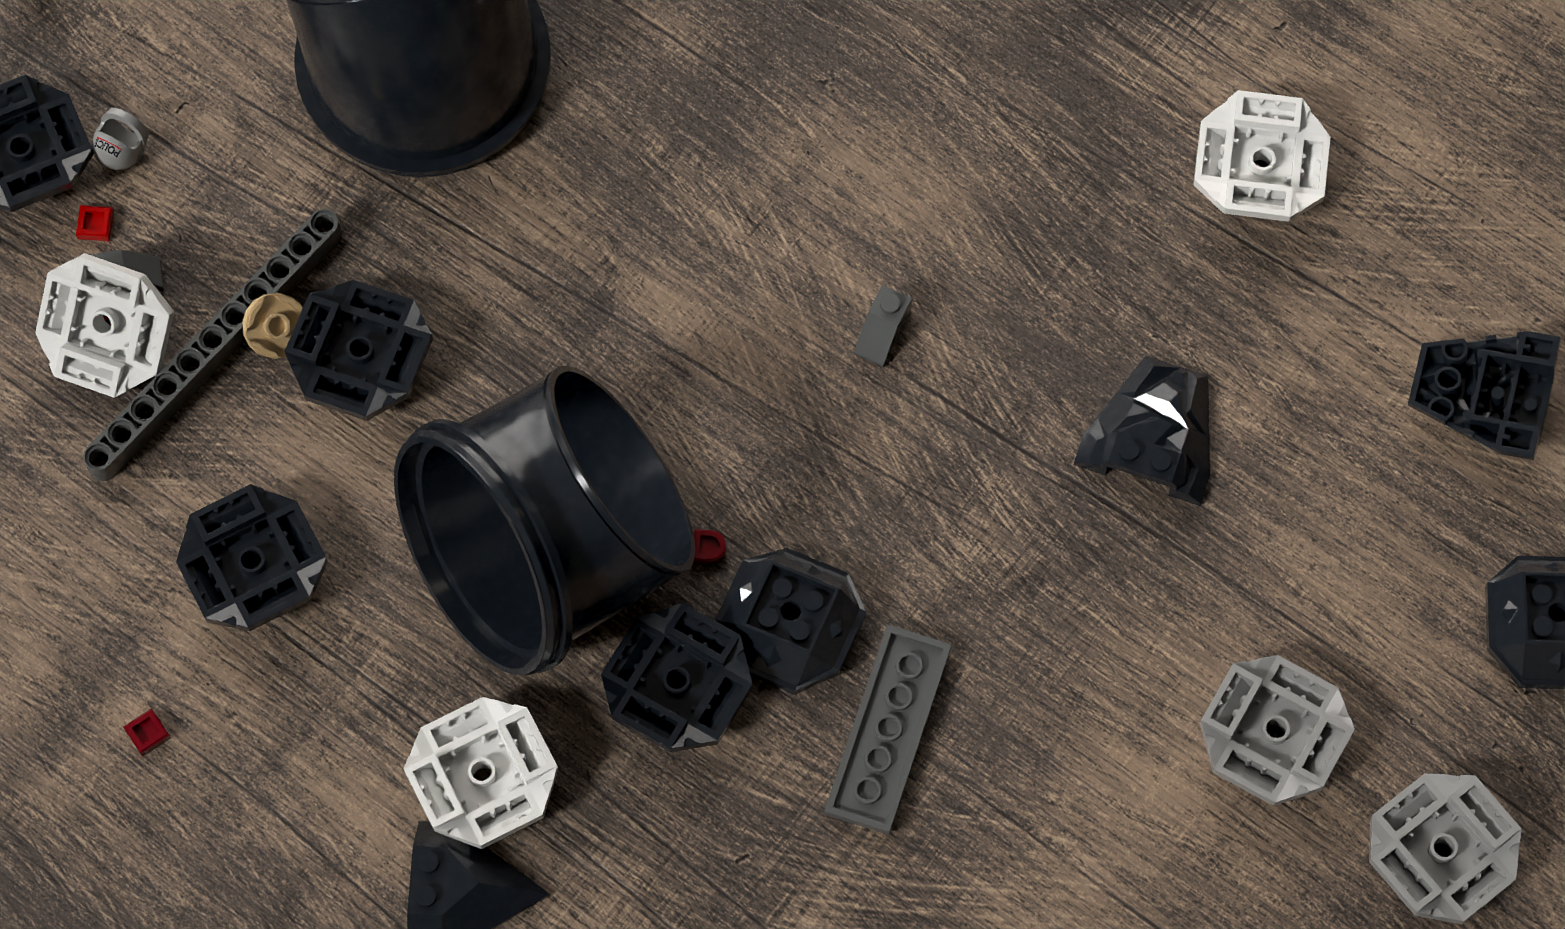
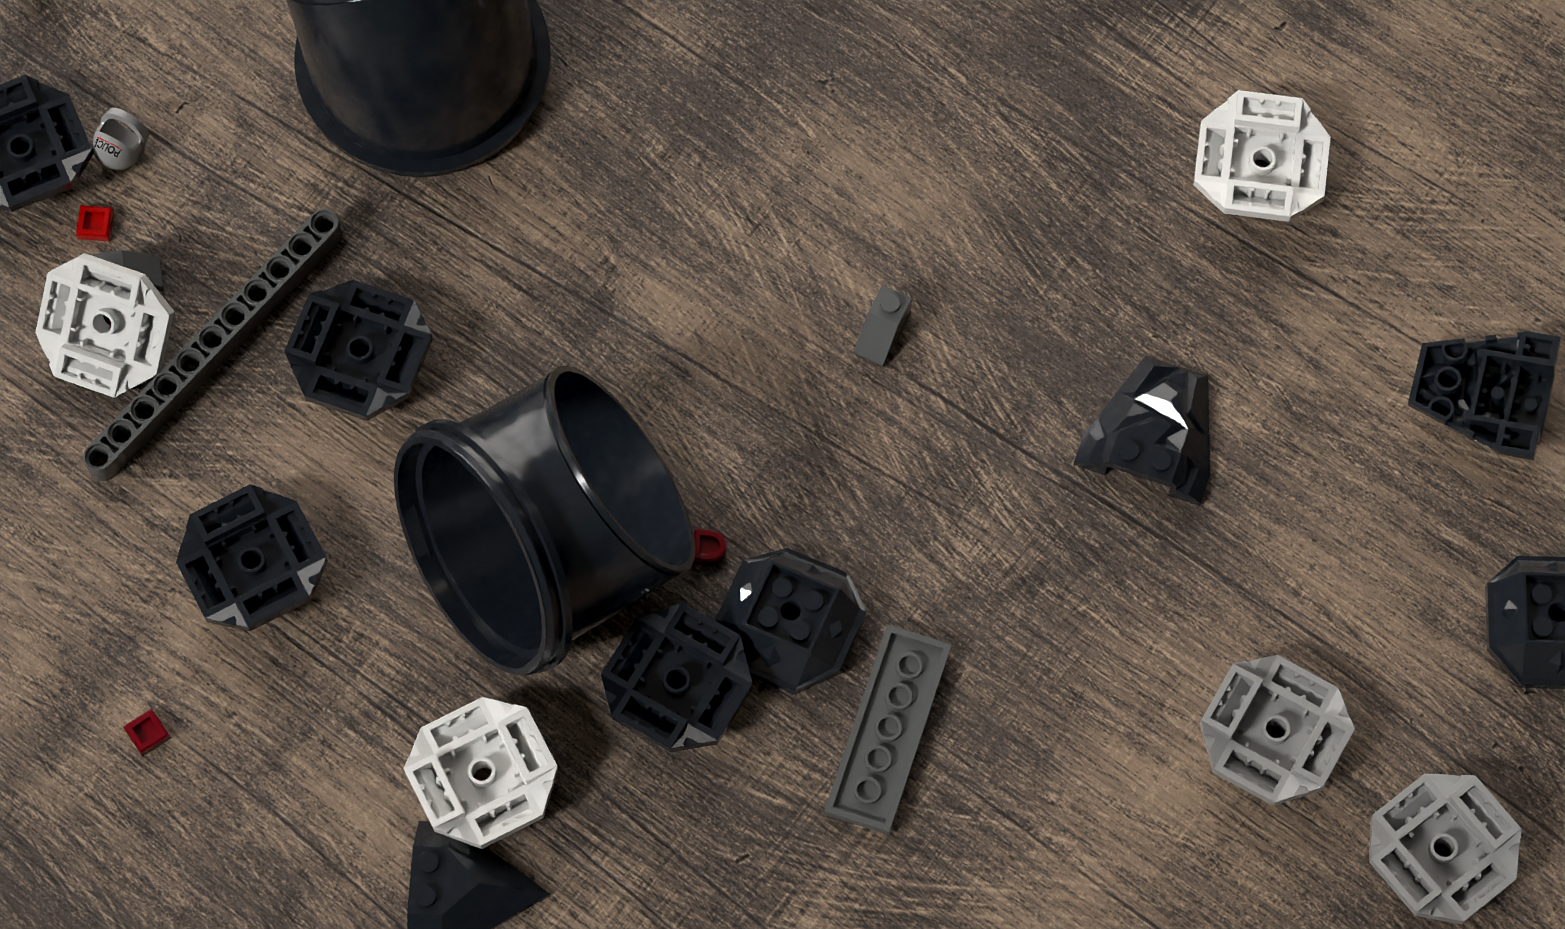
(270, 323): tan tile -> none

